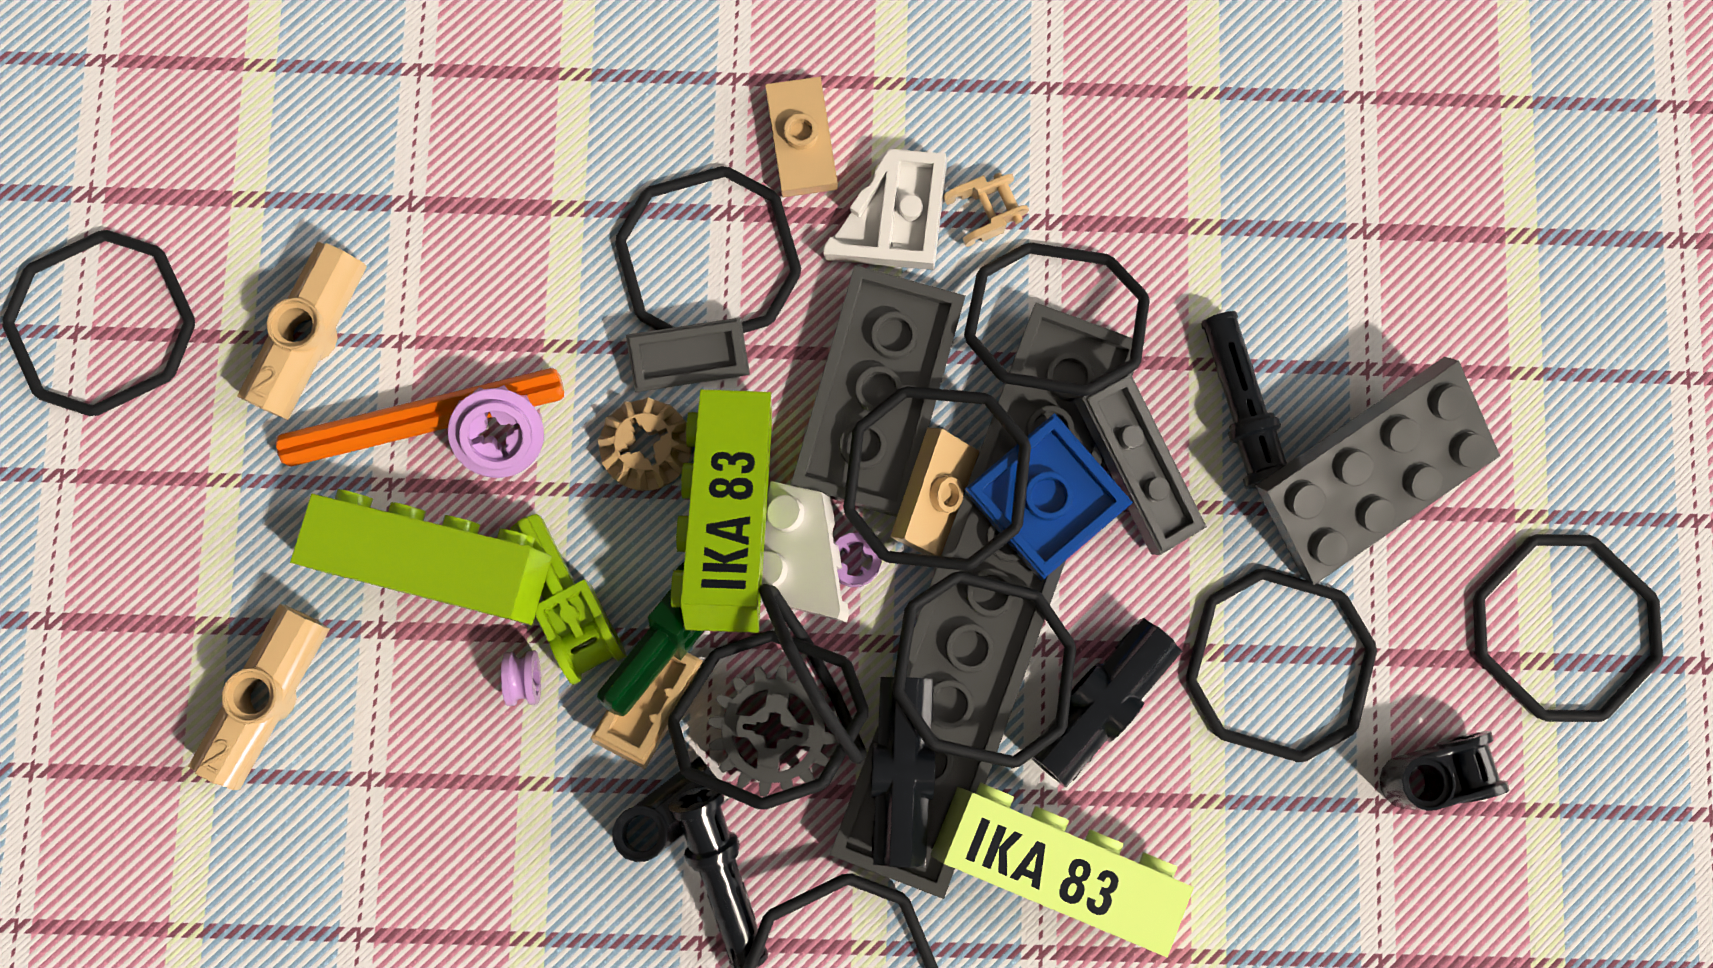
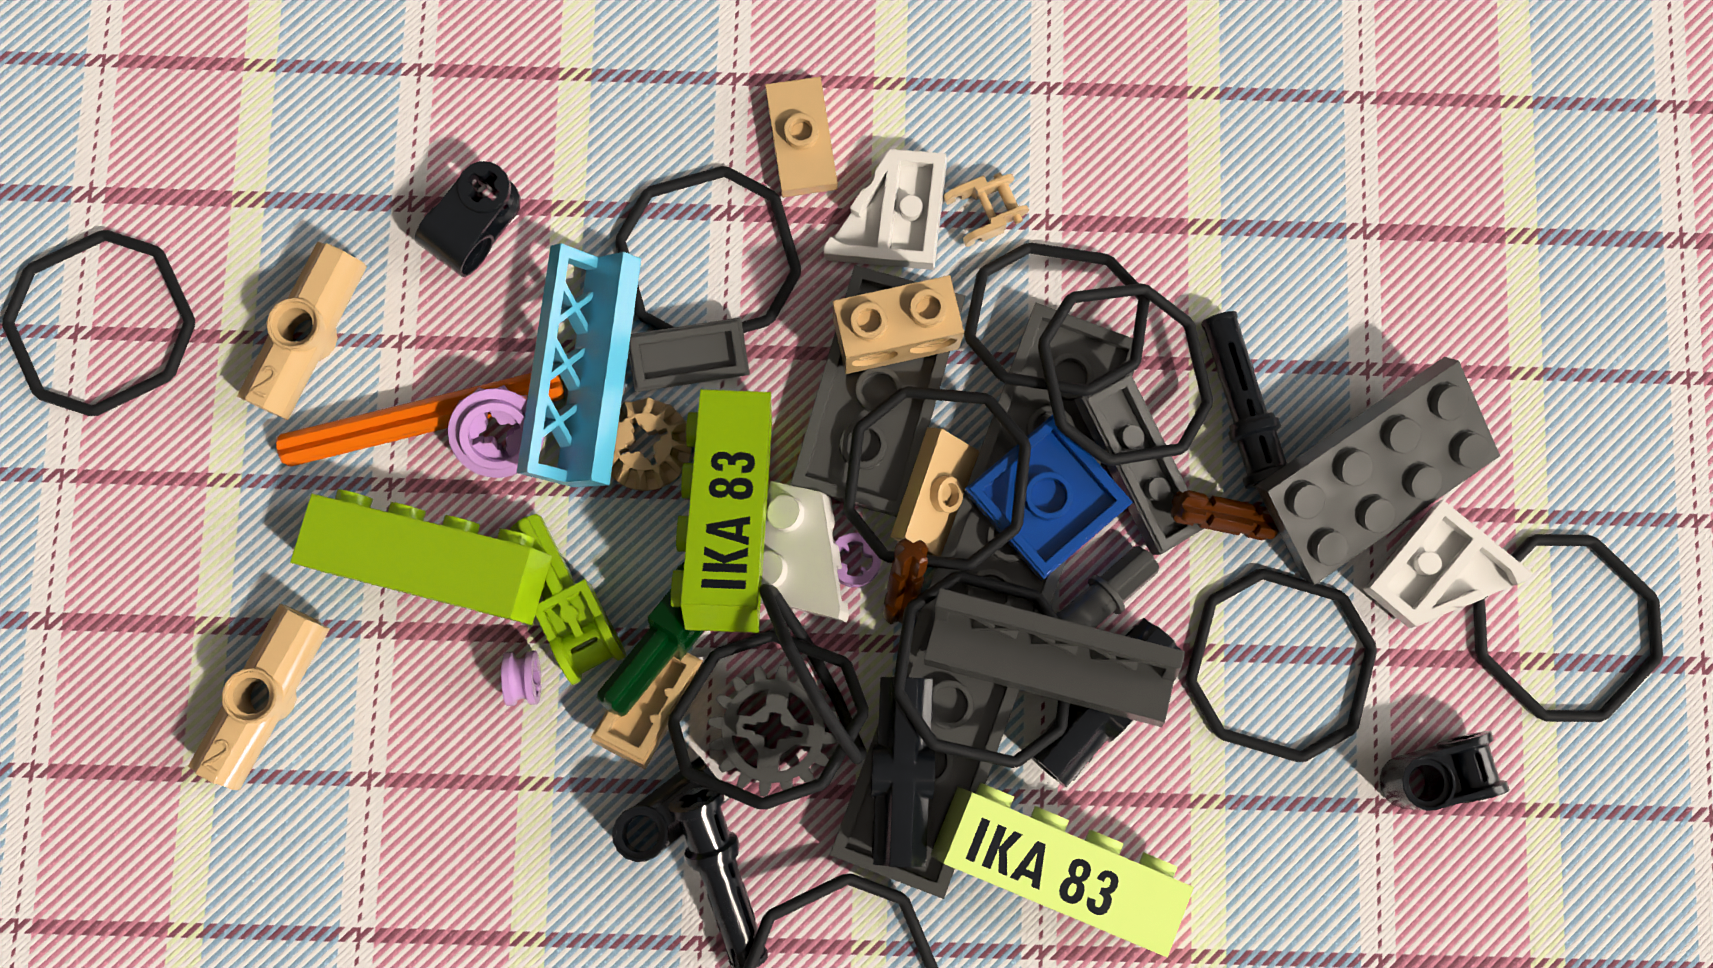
(465, 224): none -> black piece
(591, 371): none -> medium azure fence
(897, 324): none -> tan brick
(905, 578): none -> reddish brown axle
(1053, 386): none -> black piece
(1053, 657): none -> dark grey fence
(1110, 591): none -> dark grey axle
(1223, 515): none -> reddish brown axle
(1442, 569): none -> white wing

